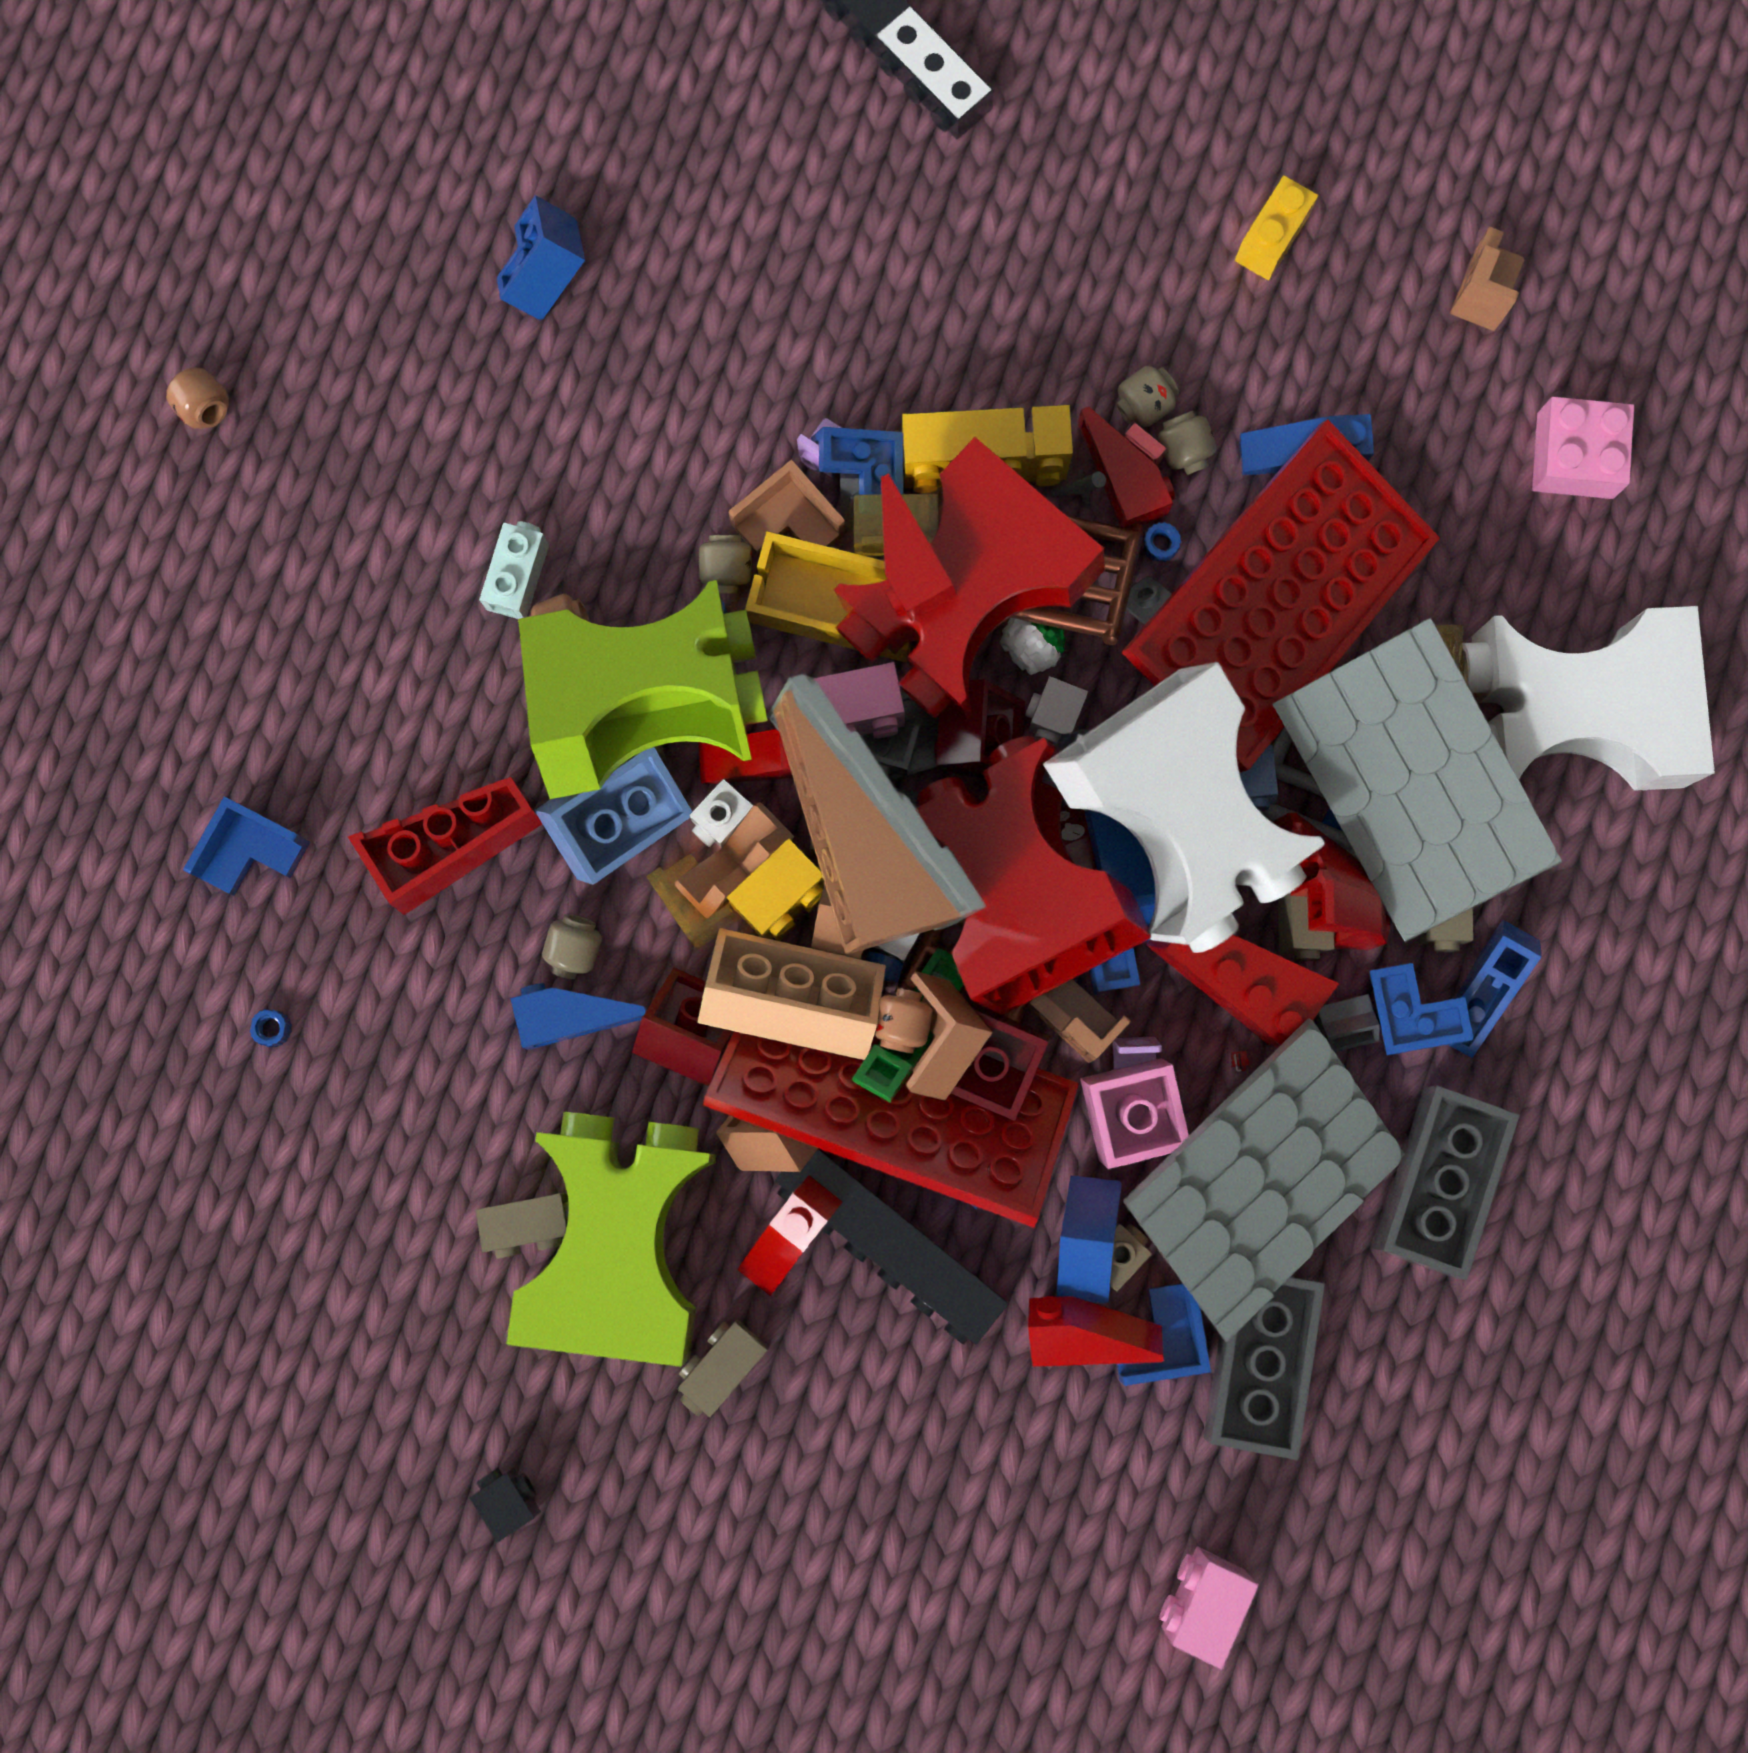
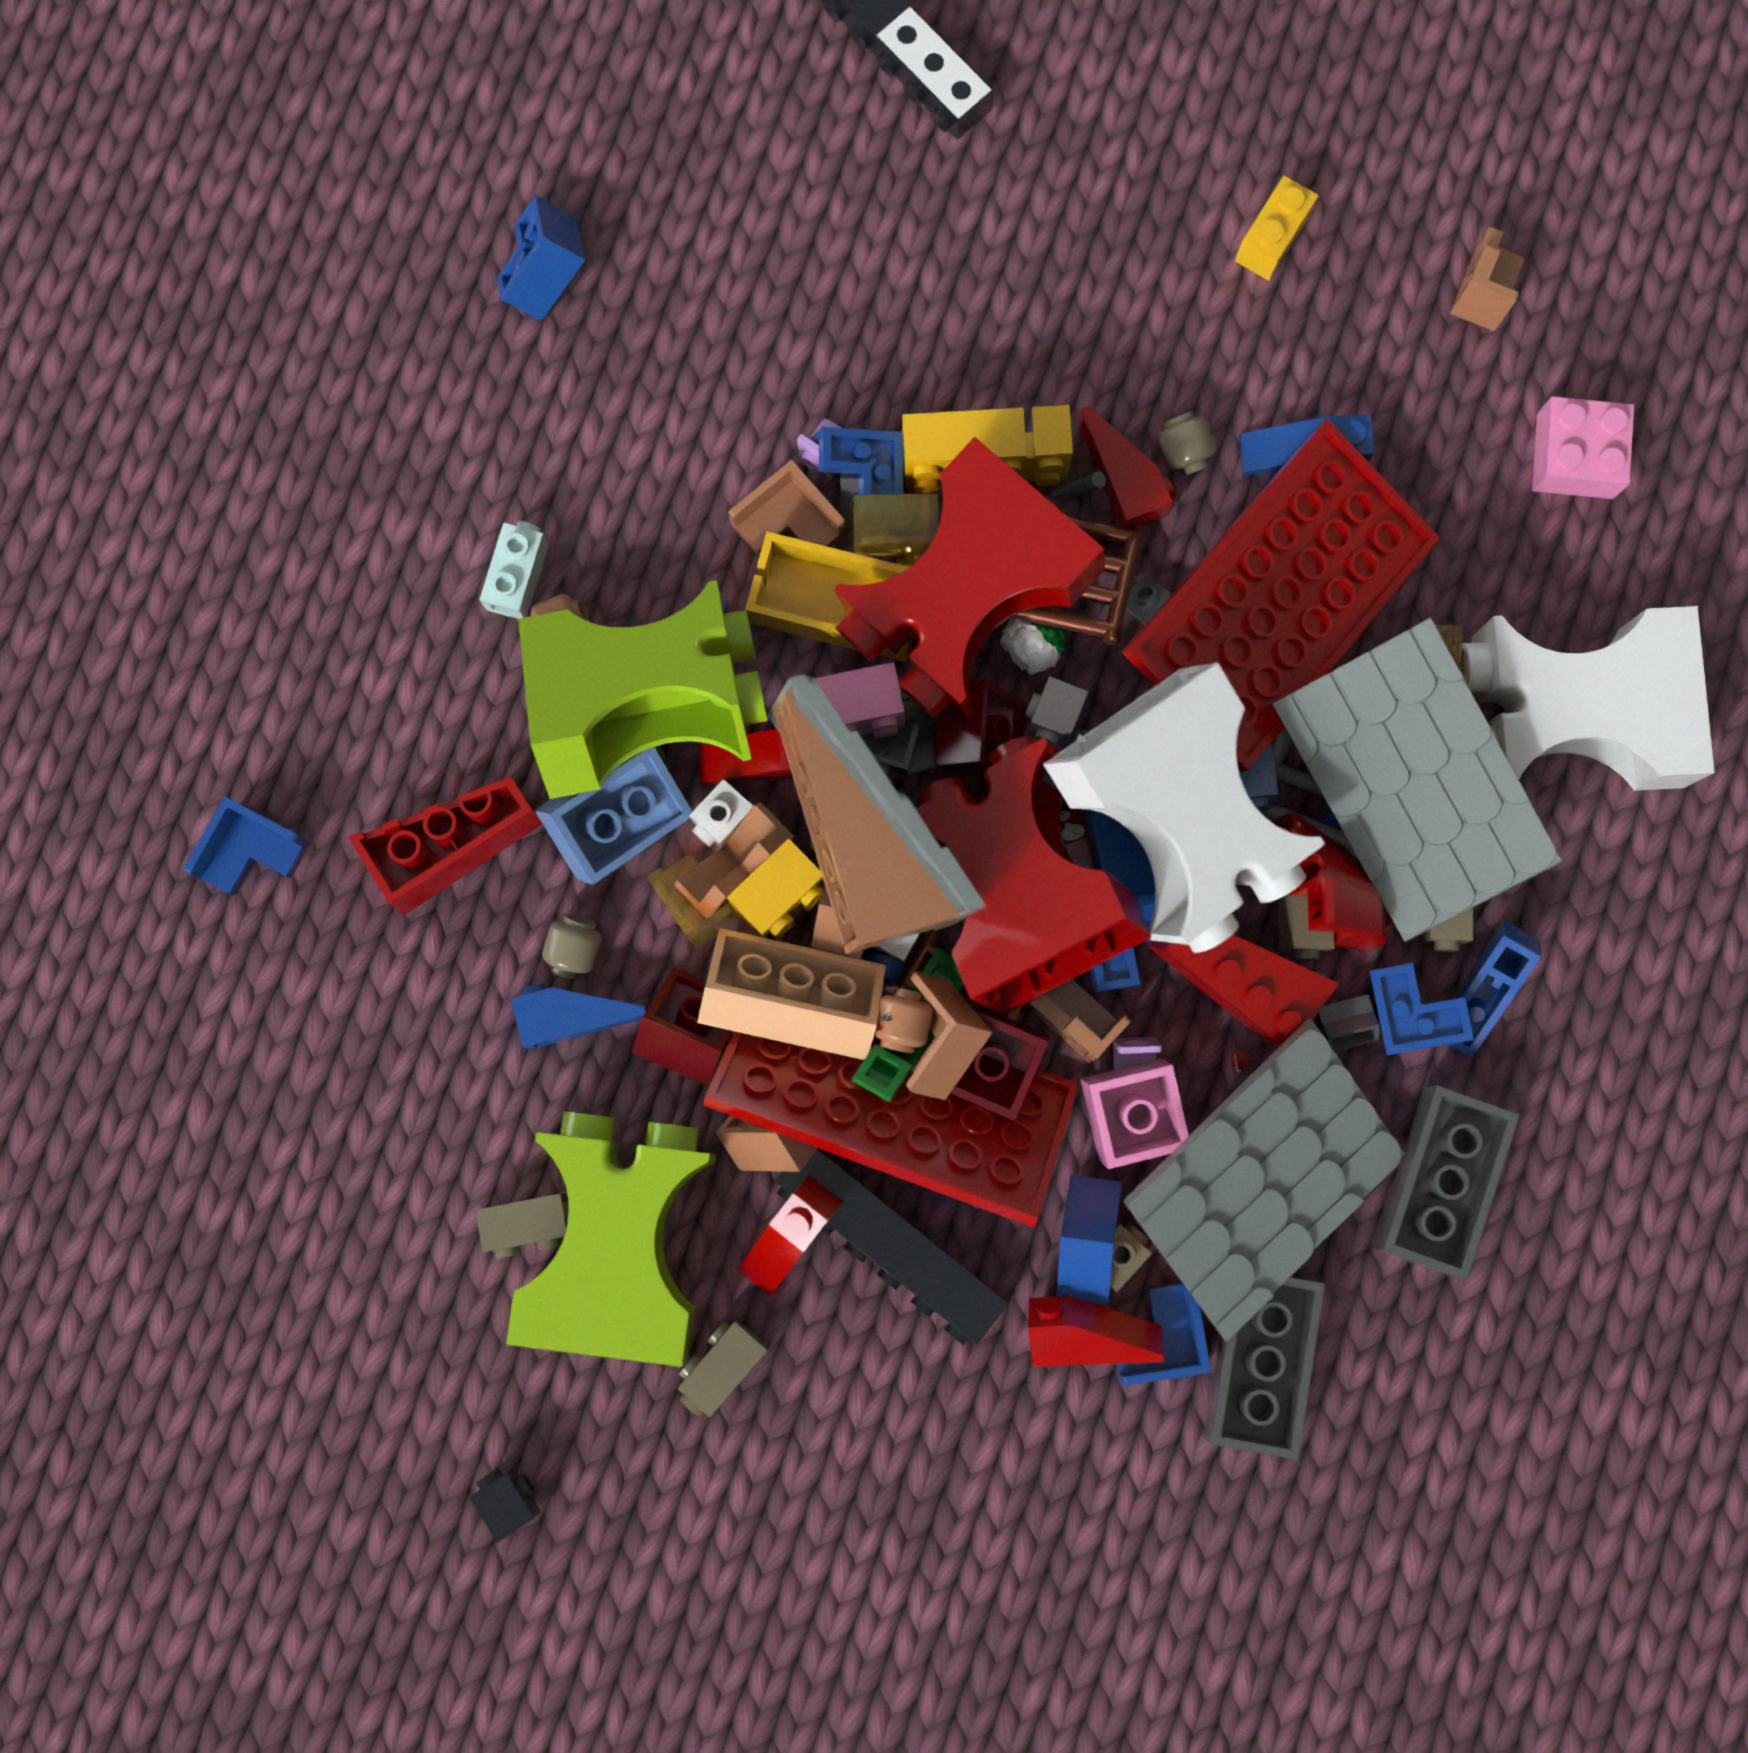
(197, 398): nougat head -> none
(257, 1028): blue axle -> none
(727, 561): dark tan head -> none
(910, 563): red slope -> none
(1146, 443): coral tile -> none
(1147, 396): dark tan head -> none
(1165, 530): blue axle -> none
(1207, 1606): bright pink brick -> none

